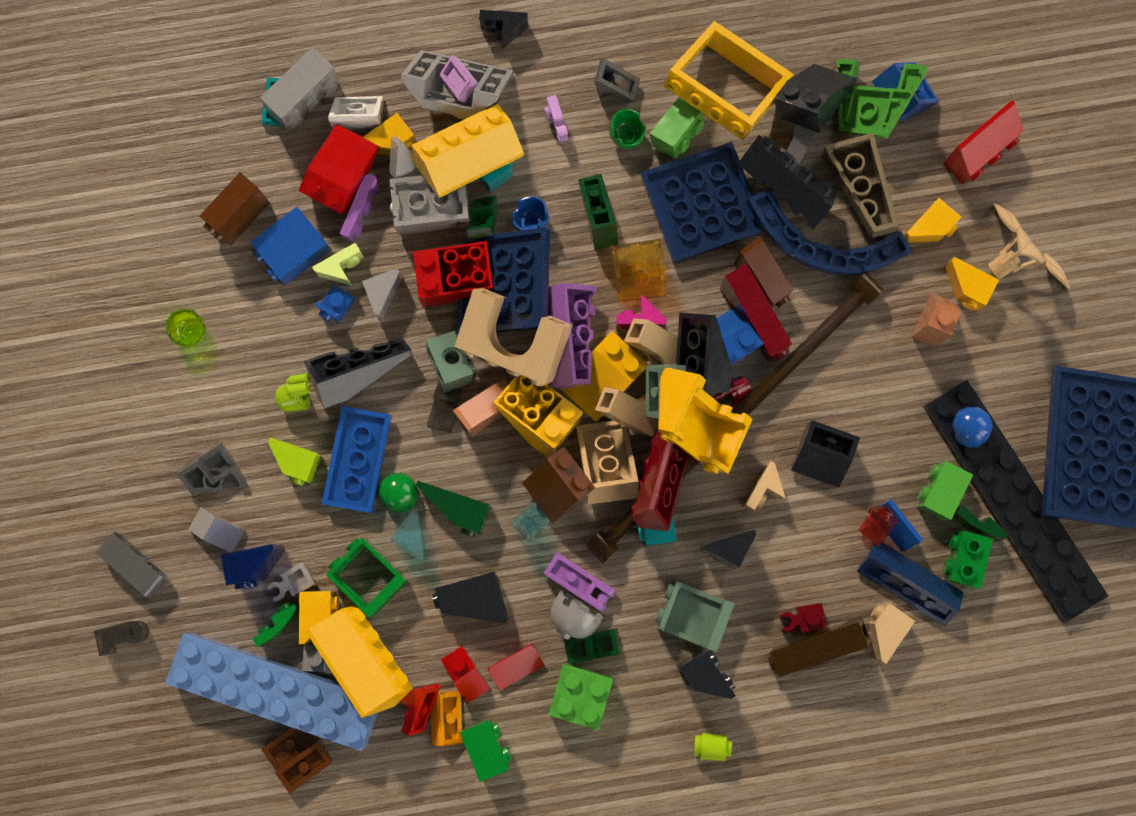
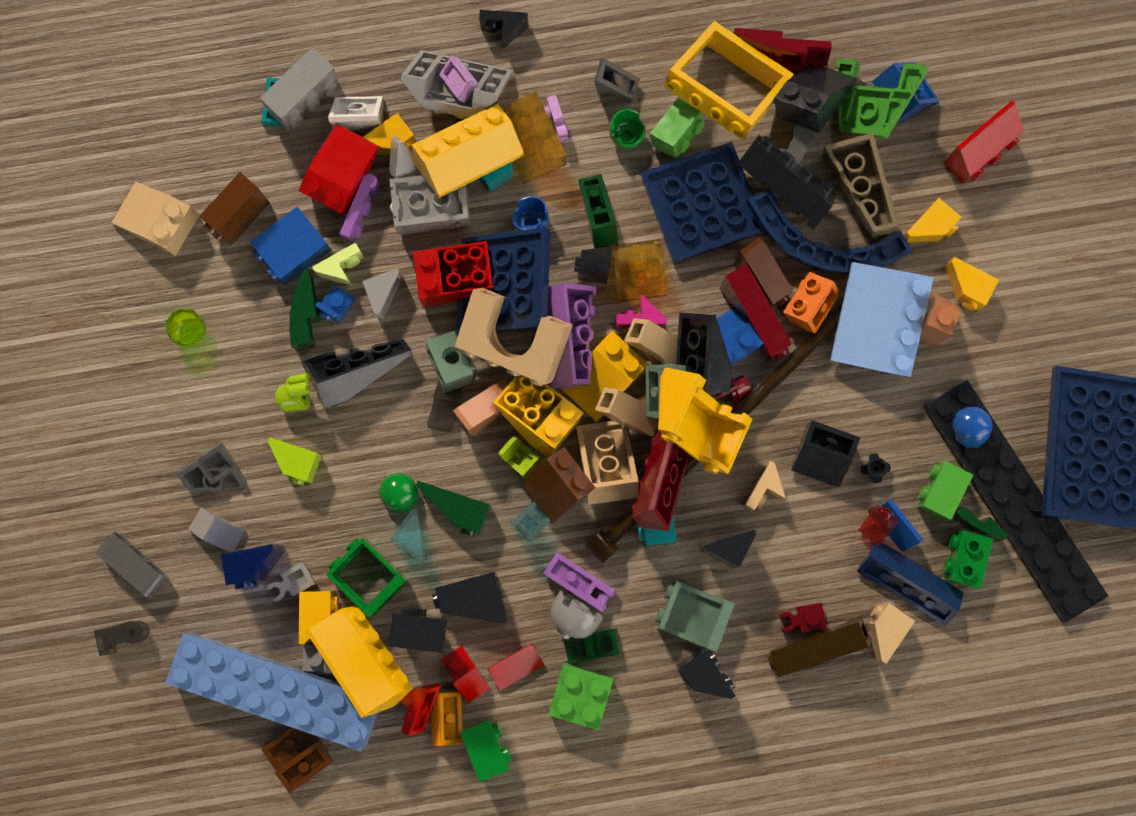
(156, 218): none -> tan slope
(282, 620): green slope -> none
(303, 312): none -> dark green slope
(357, 459): blue plate -> none
(417, 630): none -> black wedge
(483, 217): dark green slope -> none
(520, 457): none -> lime bracket
(537, 138): none -> clear yellow slope
(594, 265): none -> black slope
(712, 747): lime brick -> none
(787, 52): none -> dark red slope
(811, 302): none -> orange brick
(881, 319): none -> light blue slope
(882, 466): none -> black plate
(1008, 260): tan plant -> none

